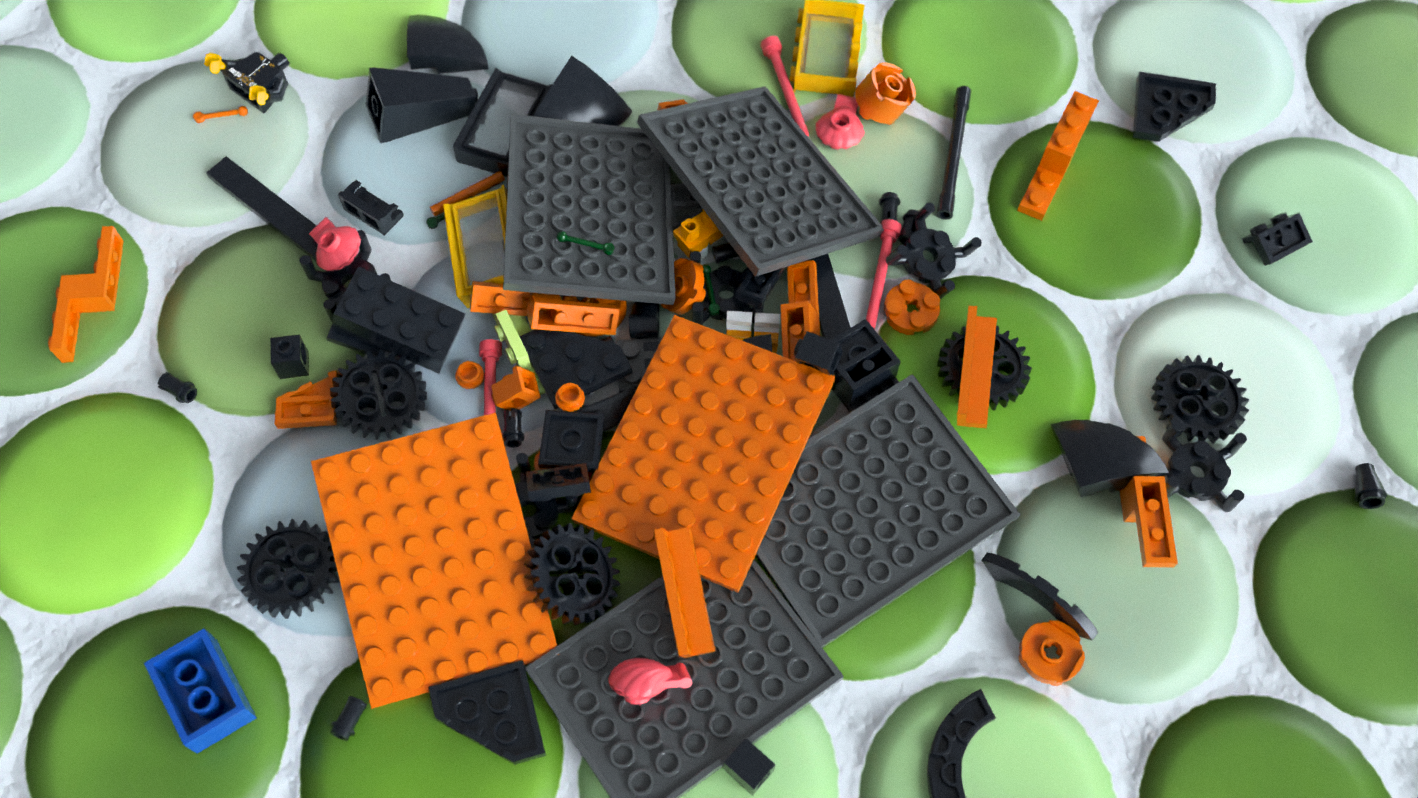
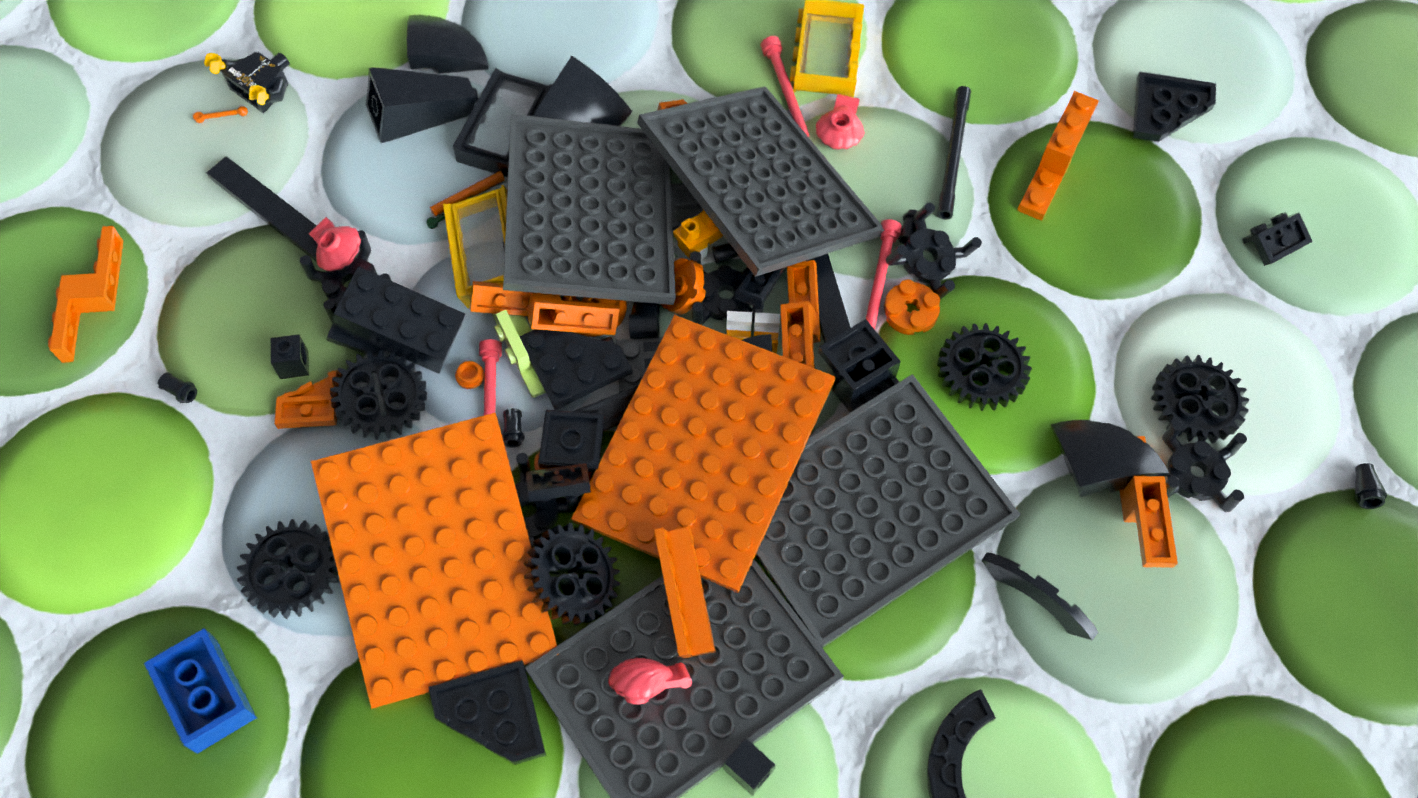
(348, 719): black pin -> none
(369, 208): black hinge -> none
(516, 389): orange brick -> none
(570, 397): orange plate -> none
(608, 248): dark green hinge -> none
(714, 308): dark green hinge -> none
(818, 353): black brick -> none
(884, 94): orange brick -> none
(889, 203): black pin -> none
(976, 370): orange fence -> none
(1068, 647): orange plate -> none

